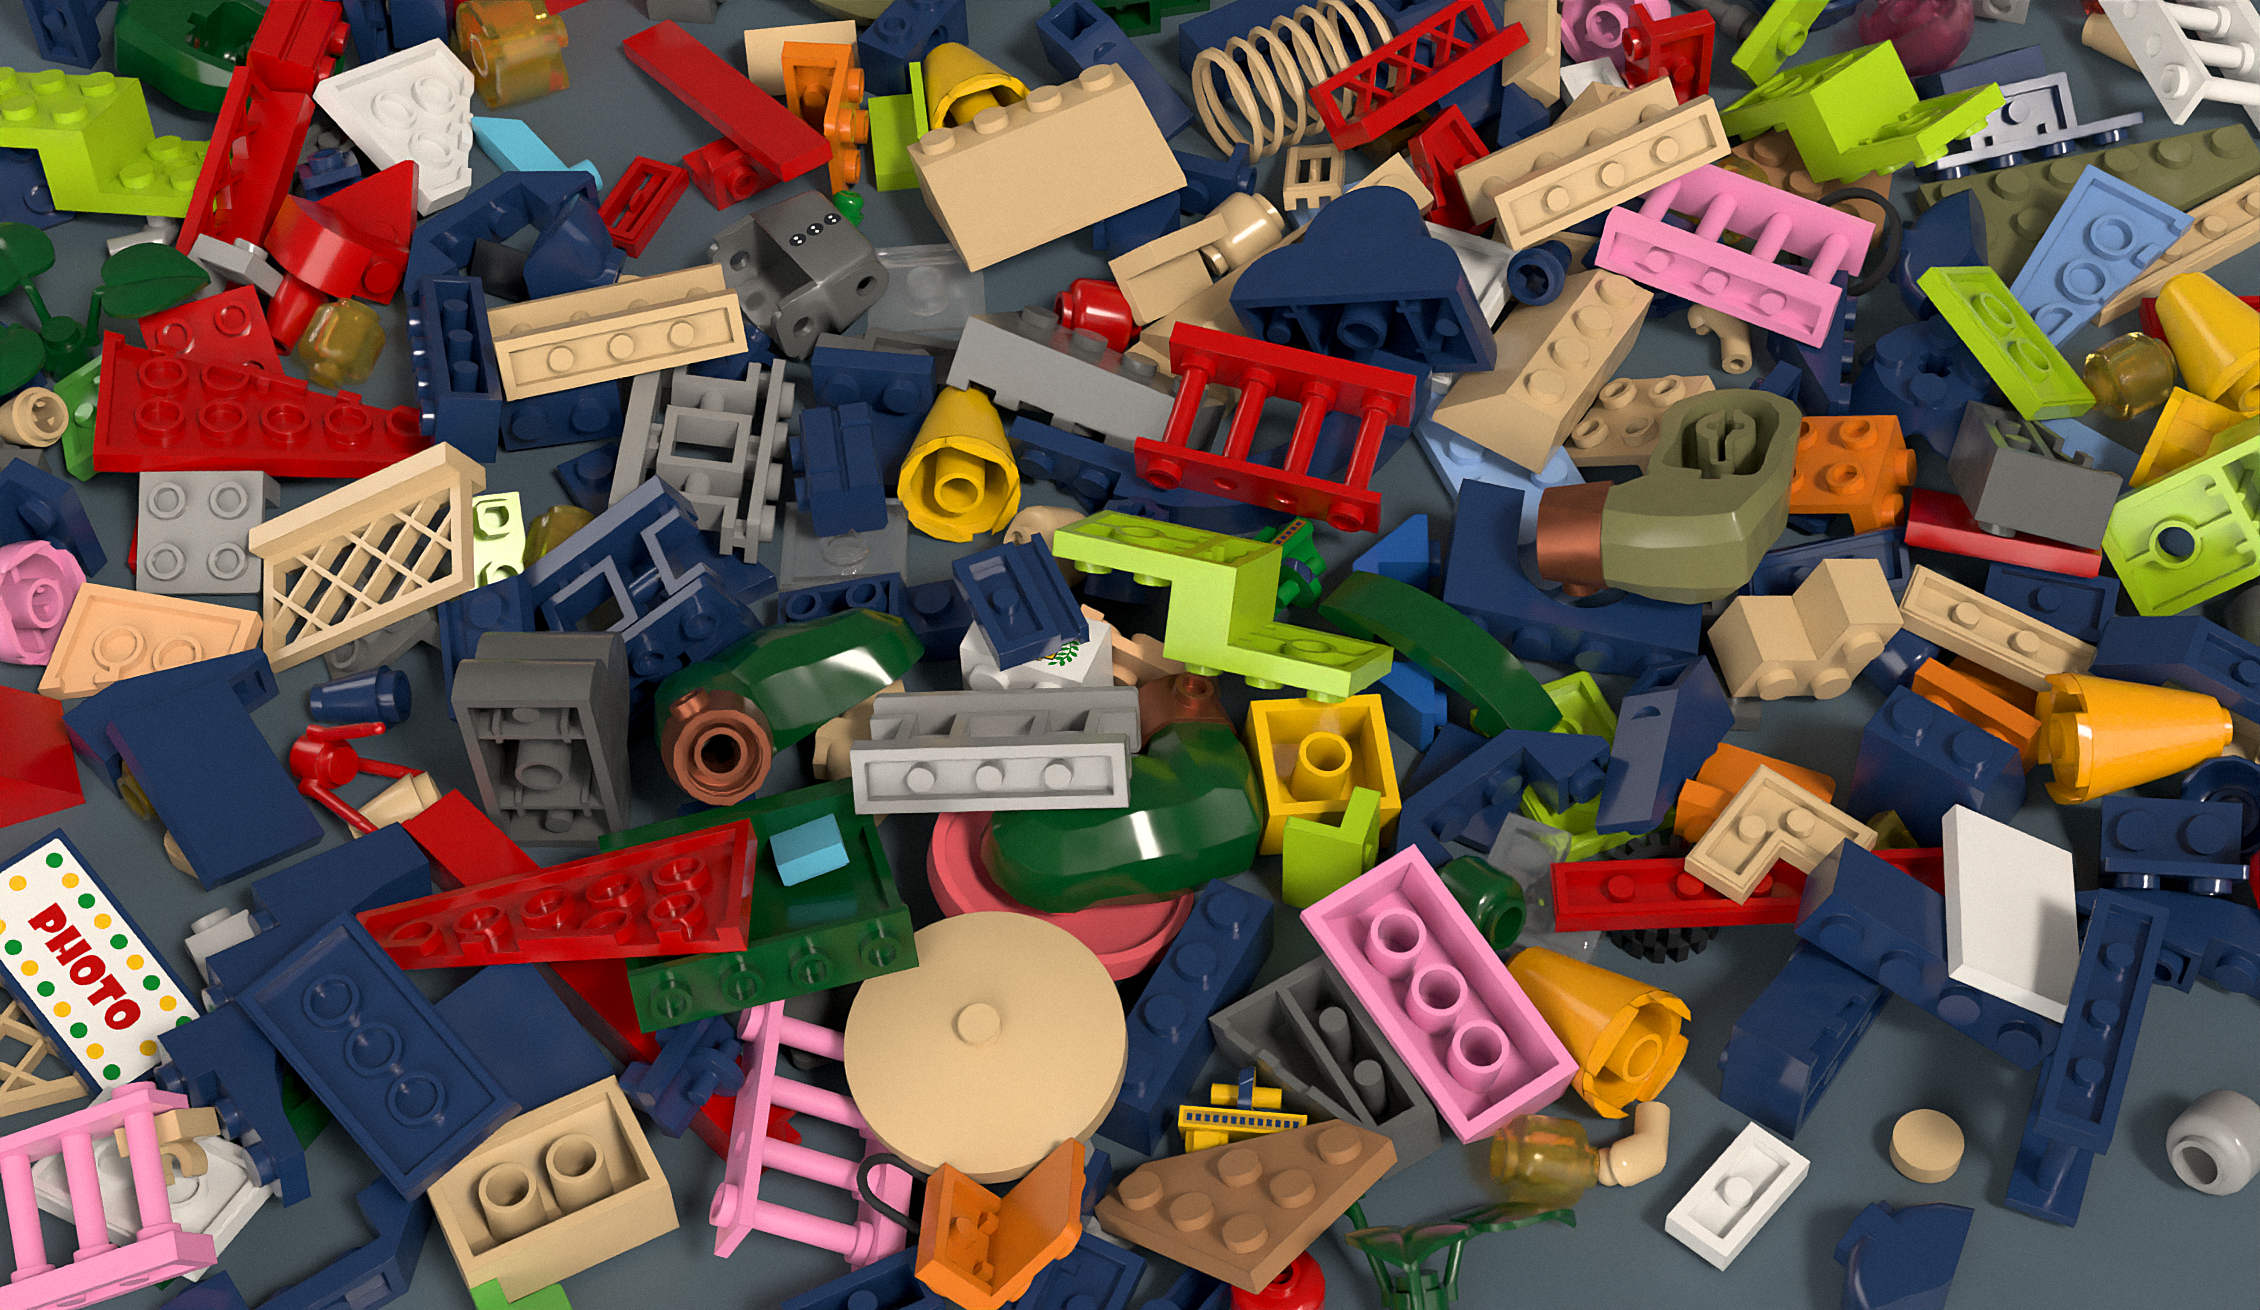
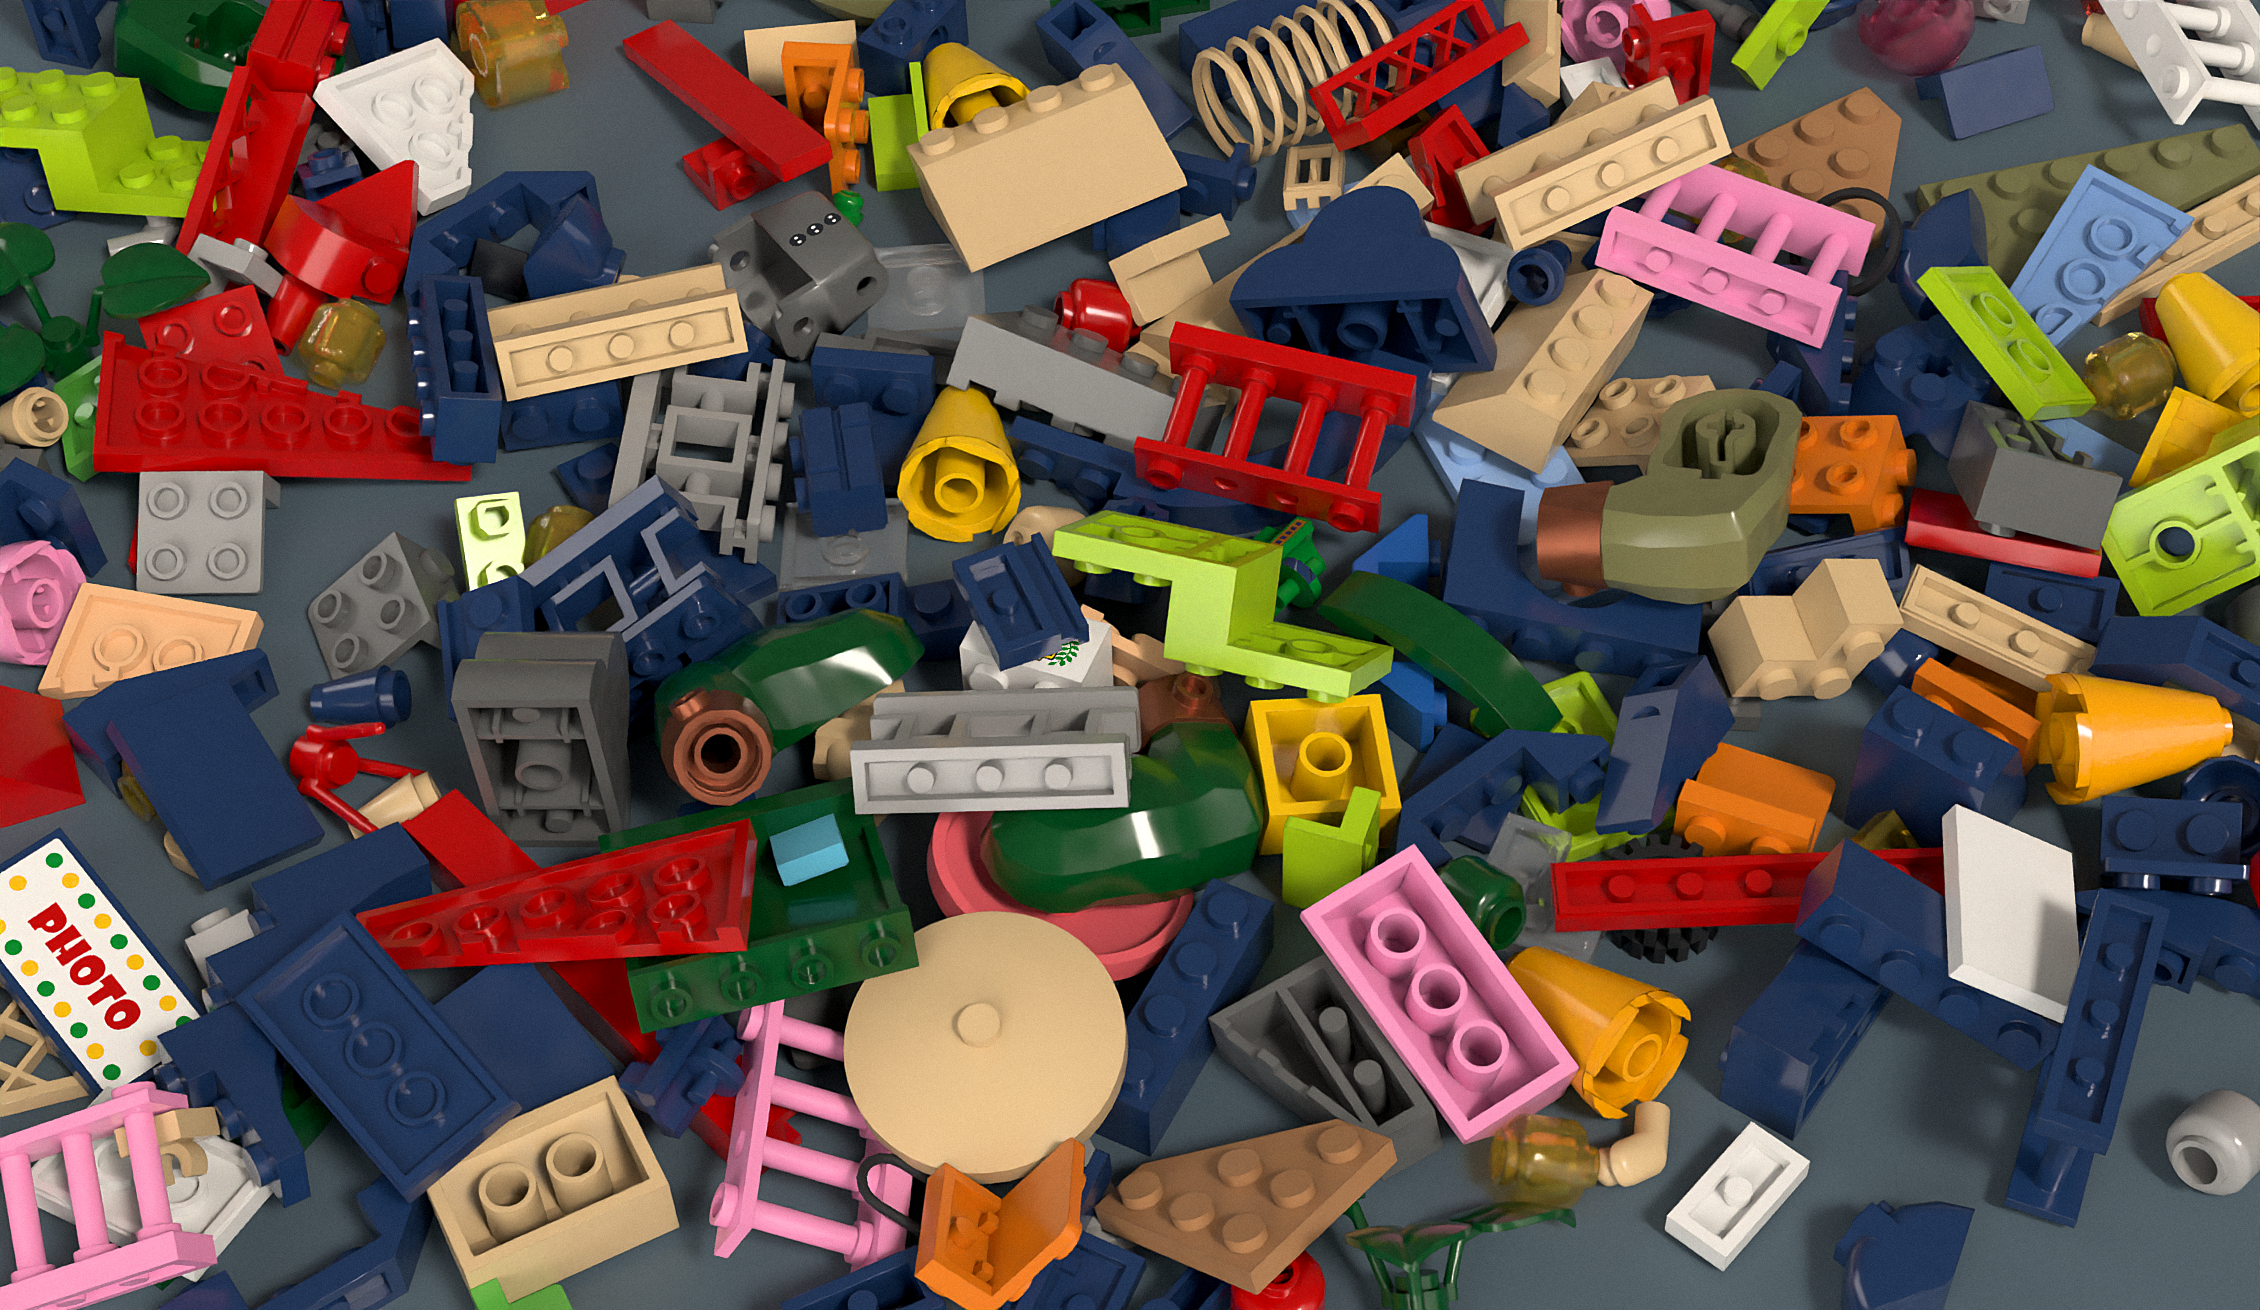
(361, 518): tan fence -> none
(518, 148): medium azure piece -> none
(647, 207): red tile -> none
(1215, 1127): yellow hips -> none
(1252, 229): tan head -> none
(1733, 335): tan arm -> none
(1766, 823): tan tile -> none
(1859, 114): lime bracket -> none
(1926, 1146): tan tile -> none
(2034, 117): bracket -> none

